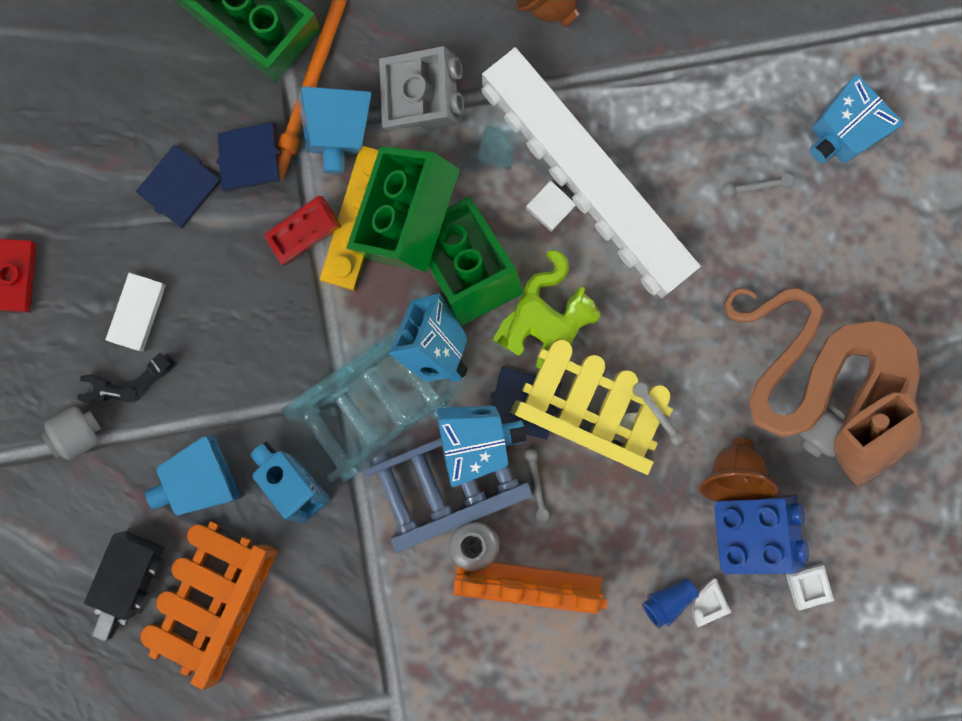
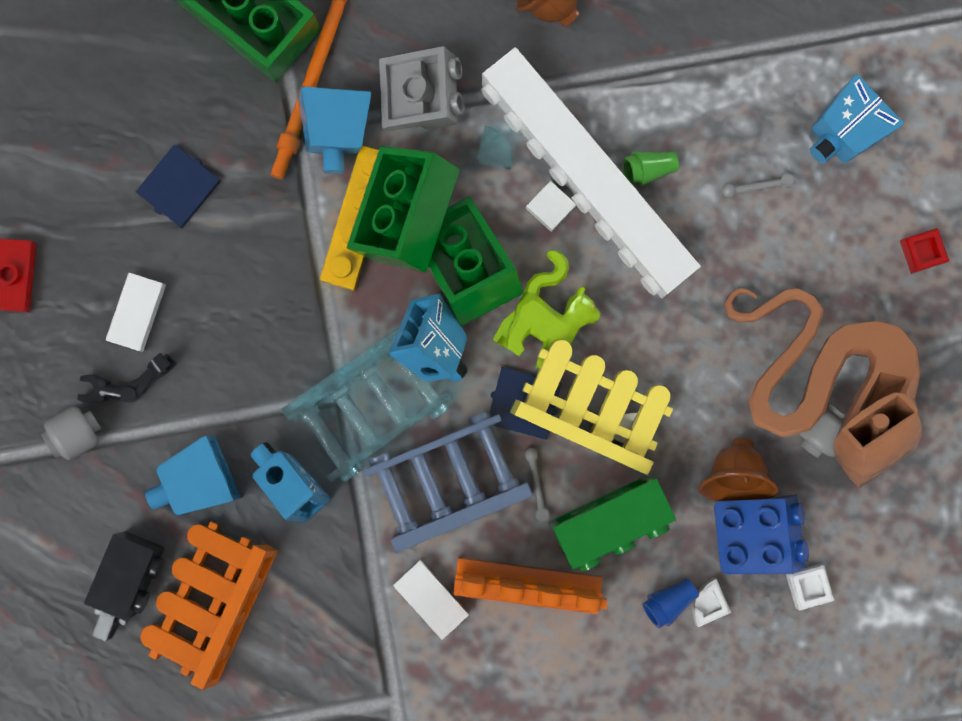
(248, 157): dark blue piece -> none
(302, 230): red plate -> none
(431, 599): none -> white tile
(462, 550): light grey head -> none
(475, 441): dark azure torso -> none
(612, 523): none -> green brick
(641, 390): light grey hinge -> none
(648, 166): none -> bright green cone
(924, 250): none -> red tile

